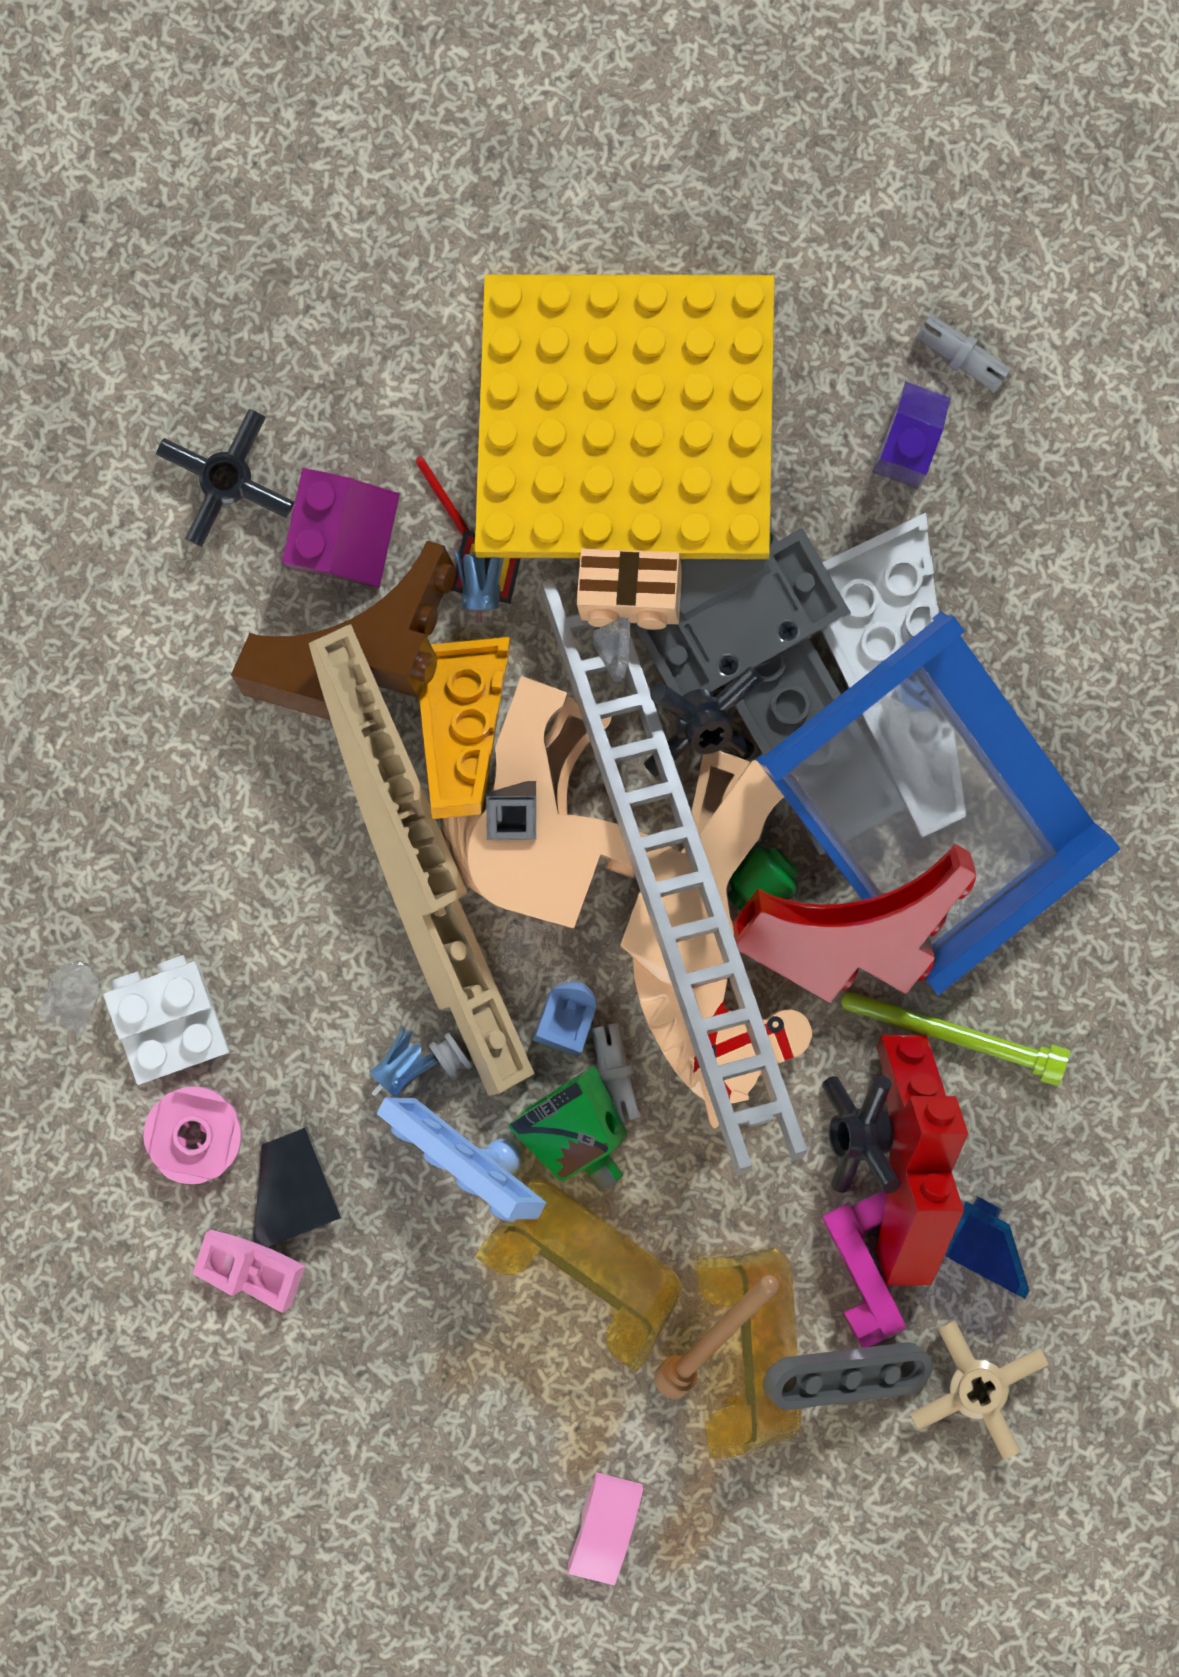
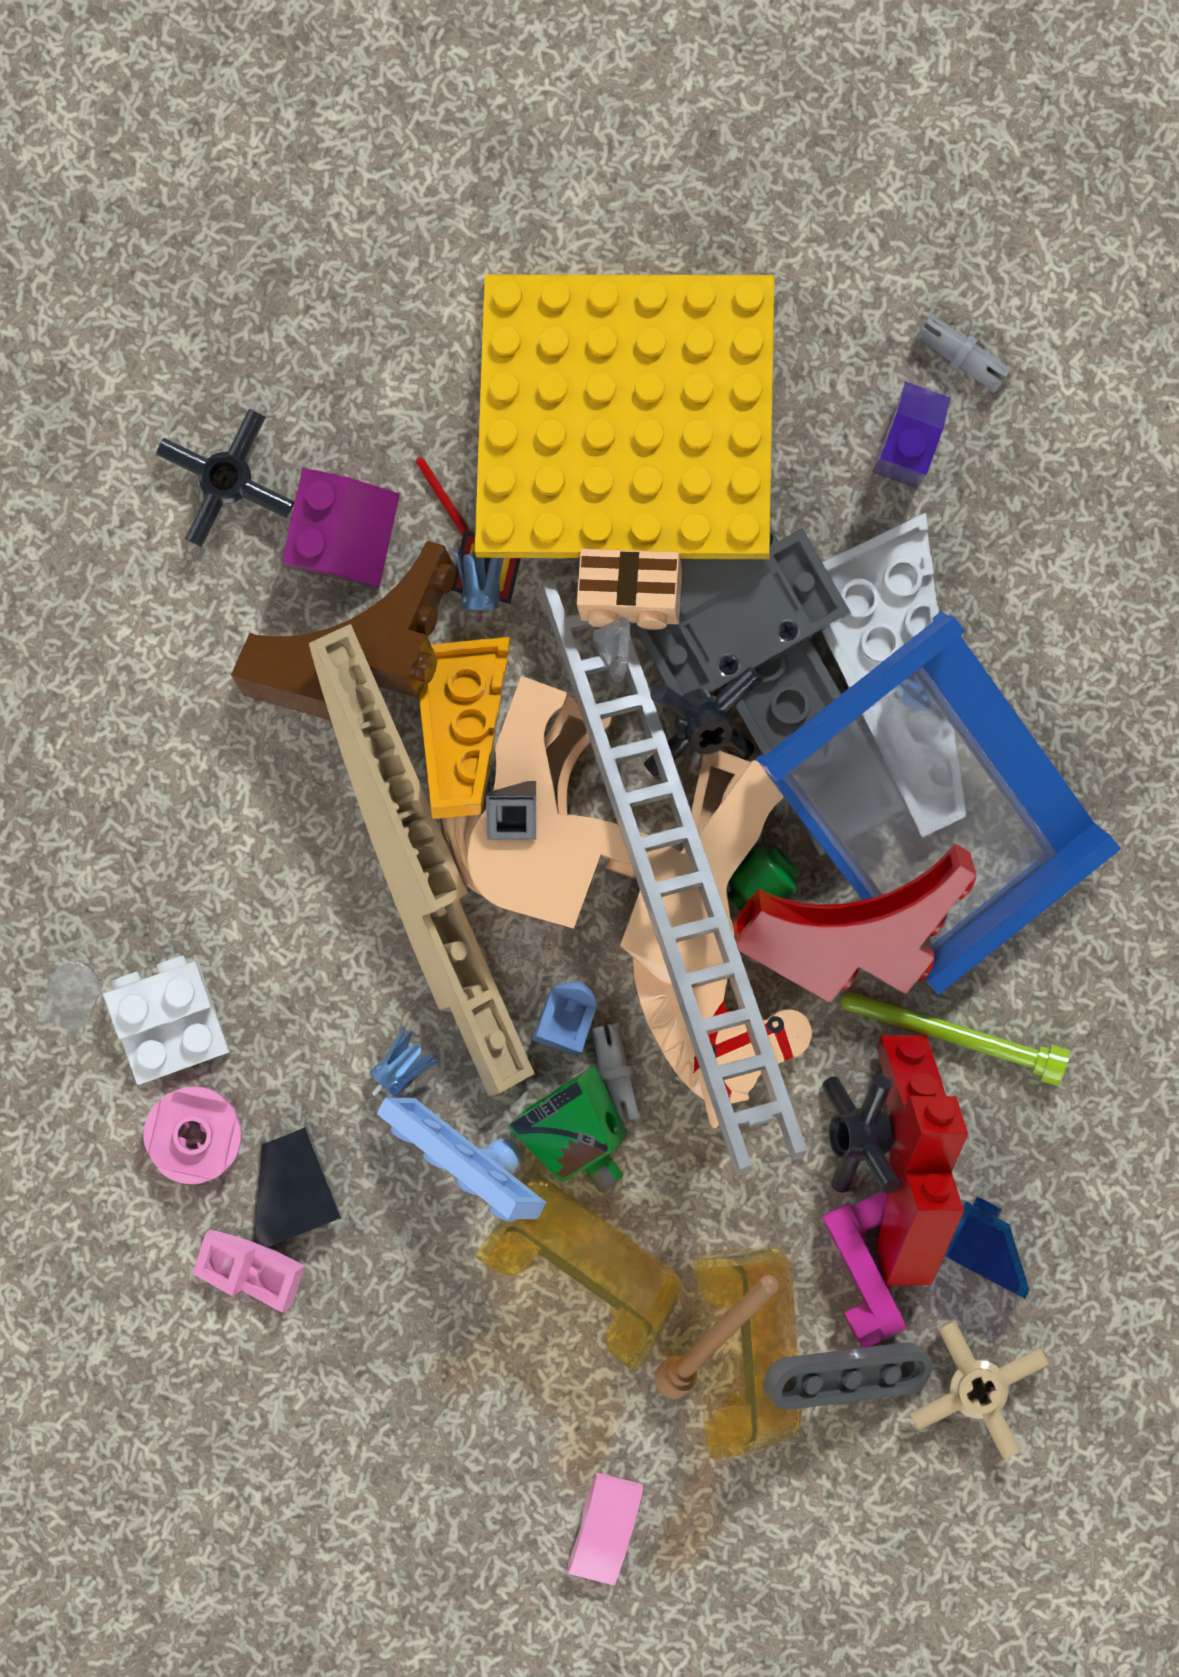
(451, 1056): light grey bush -> none

